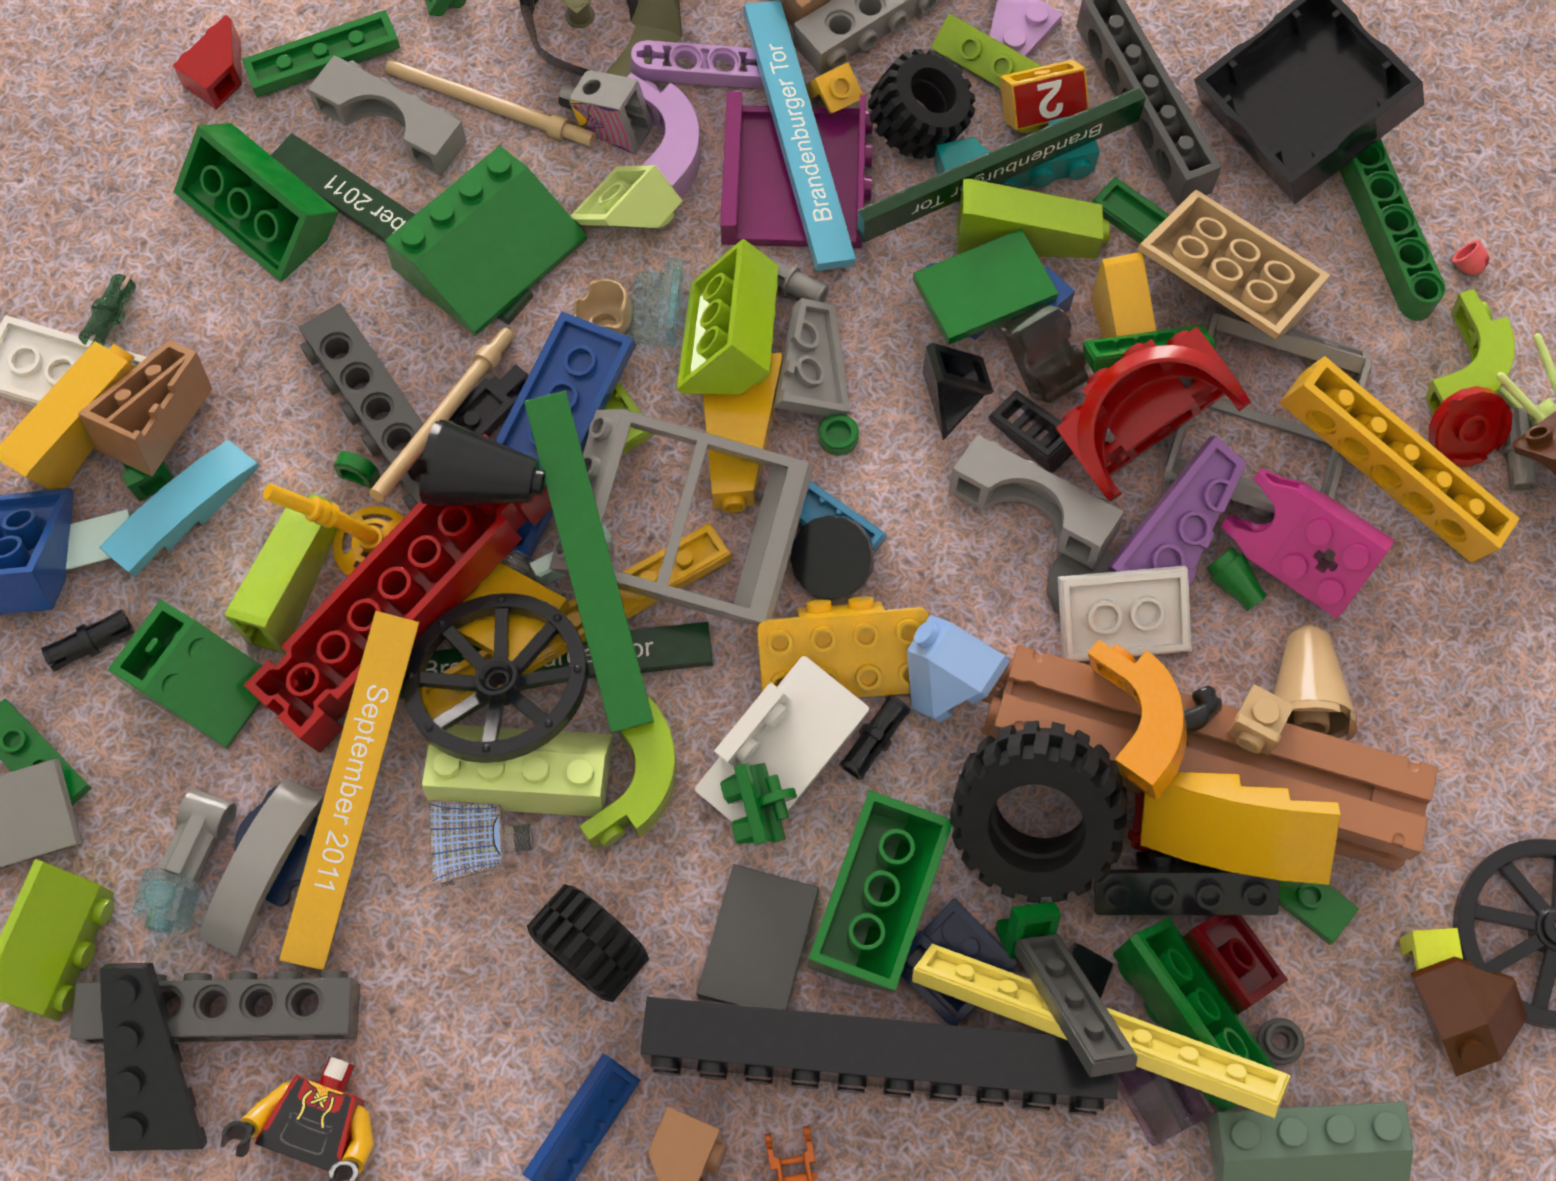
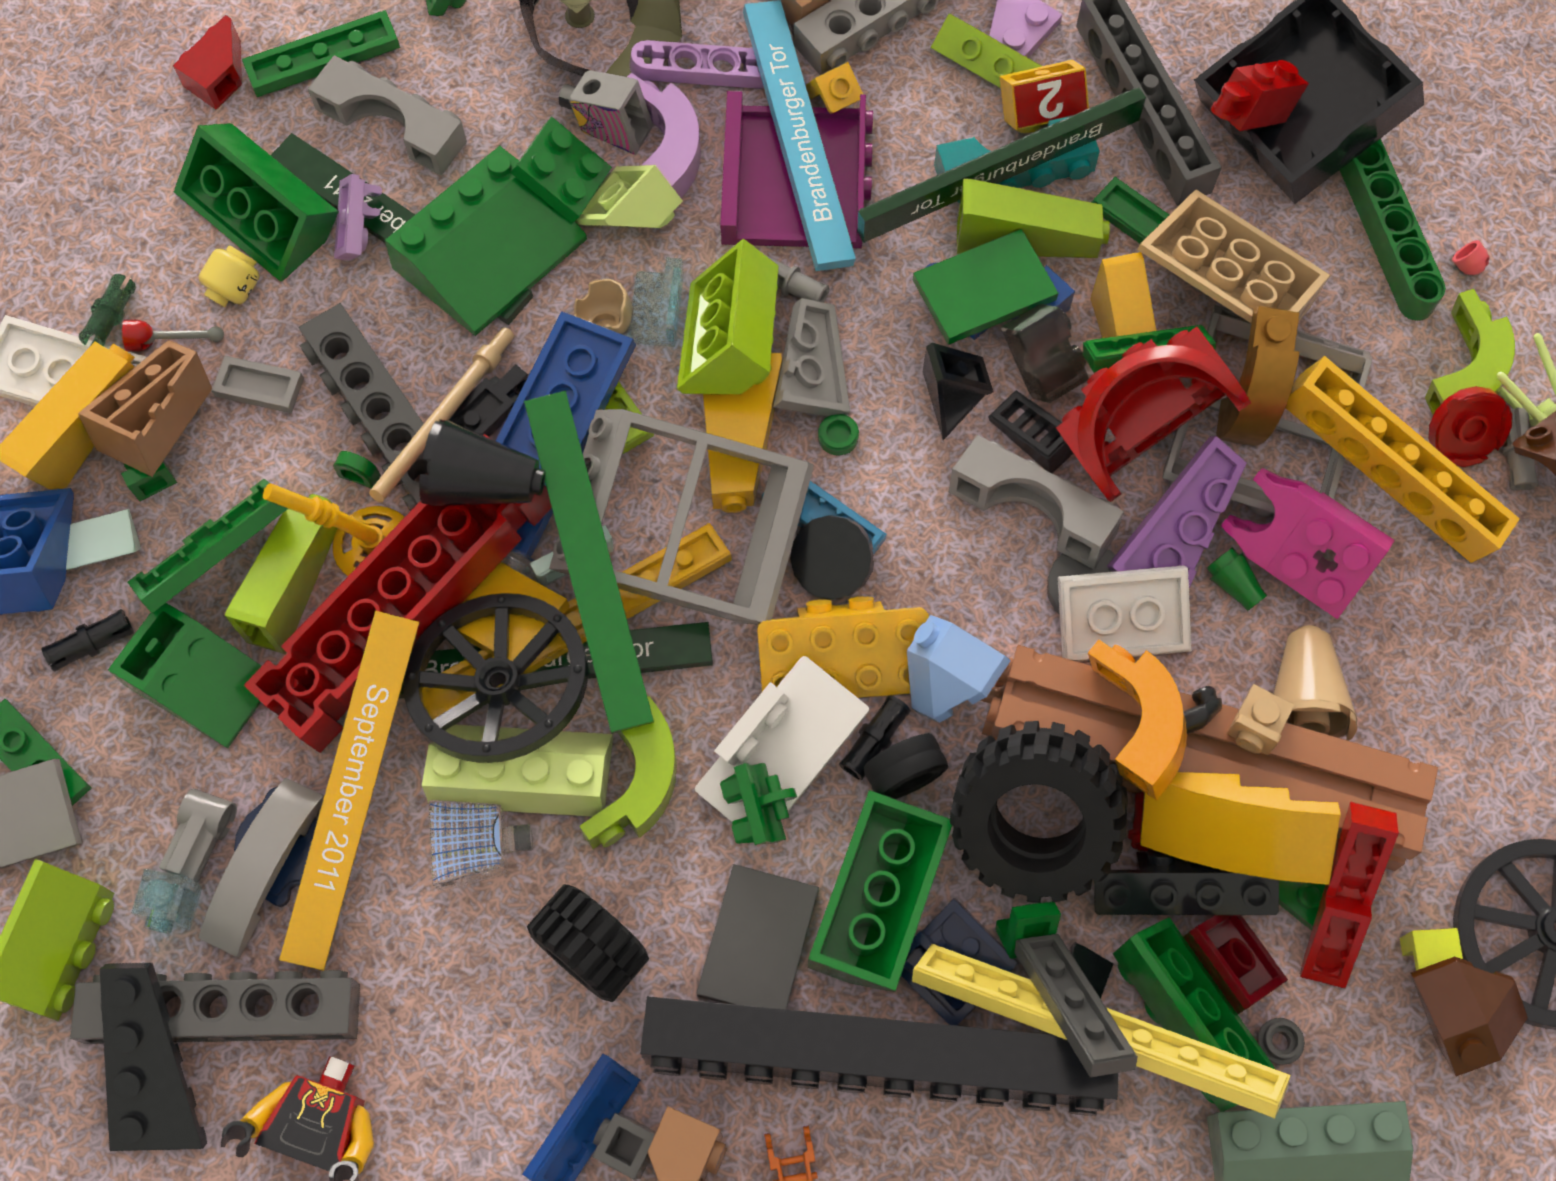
(139, 335): none -> hinge
(178, 506): medium azure slope -> none
(205, 548): none -> green hinge
(229, 276): none -> light yellow head
(257, 384): none -> light grey tile
(350, 235): none -> lavender plate
(555, 125): tan bar -> none
(561, 170): none -> green plate
(624, 1145): none -> dark grey brick
(906, 766): none -> black tyre
(936, 86): black tyre -> none
(1161, 1104): panel -> none
(1260, 95): none -> red brick
(1265, 378): none -> pearl gold arch
(1347, 900): none -> red slope

